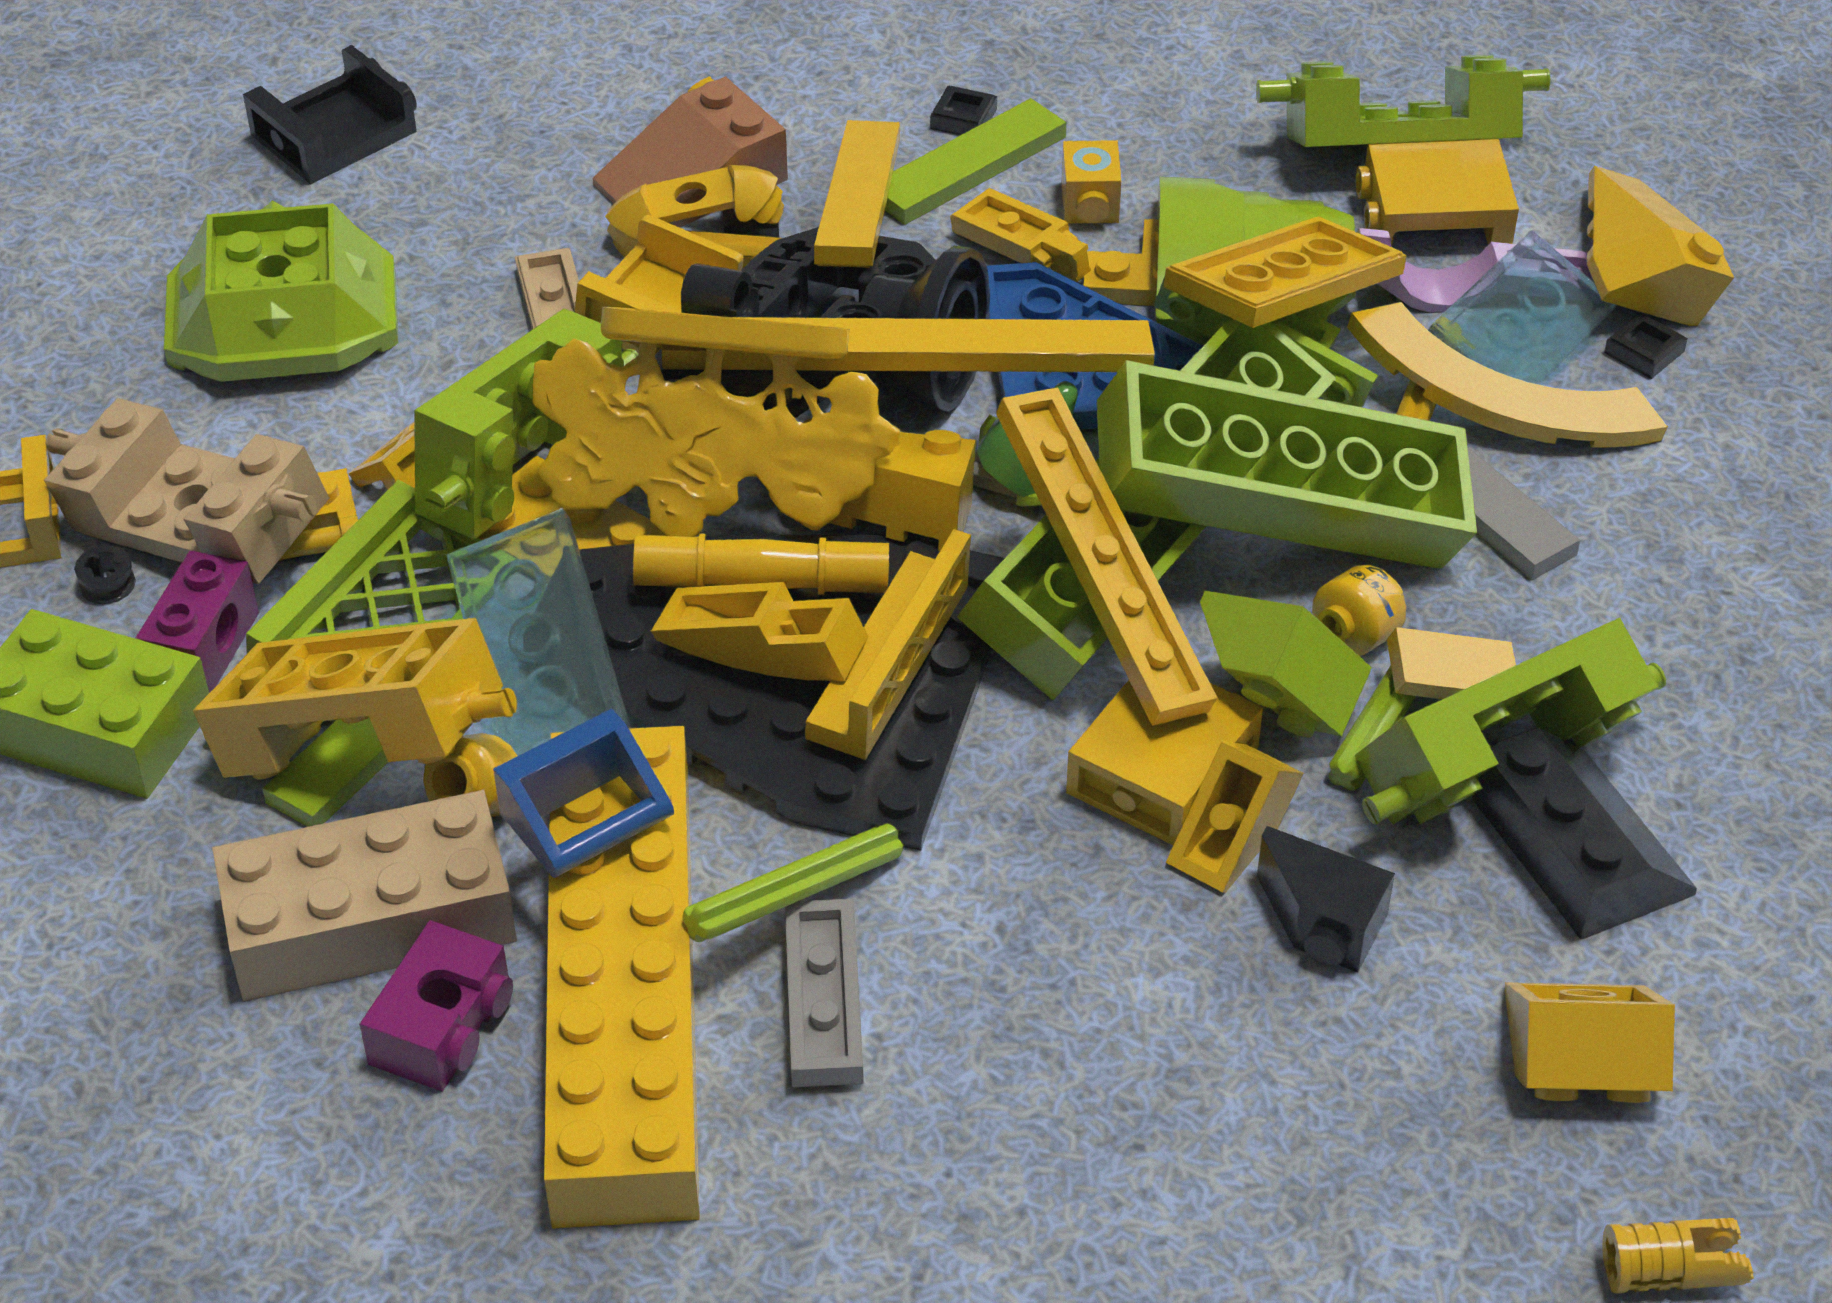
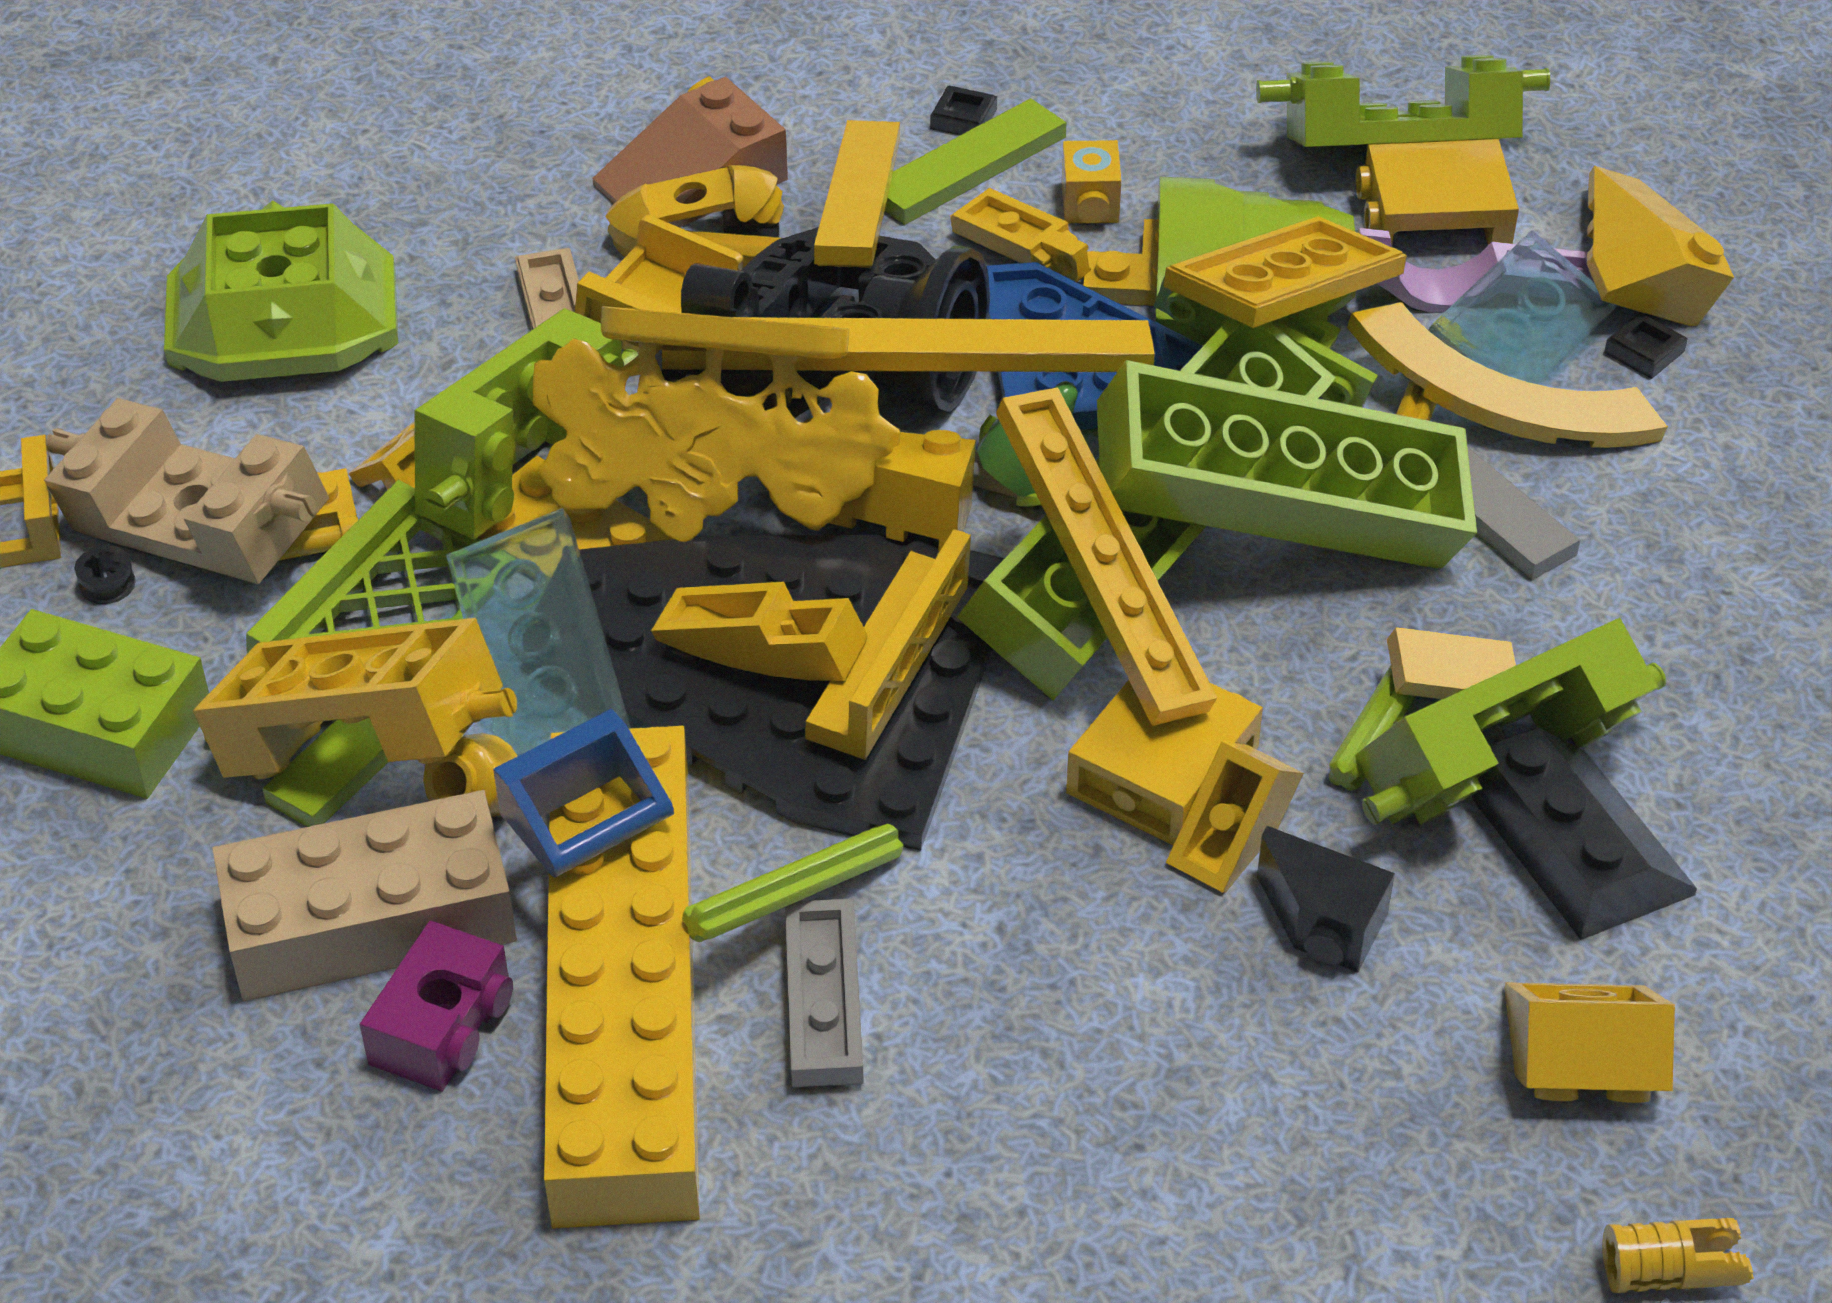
(204, 611): magenta brick -> none
(336, 120): black panel -> none
(800, 565): yellow piece -> none
(1286, 661): lime slope -> none
(1361, 607): yellow head -> none

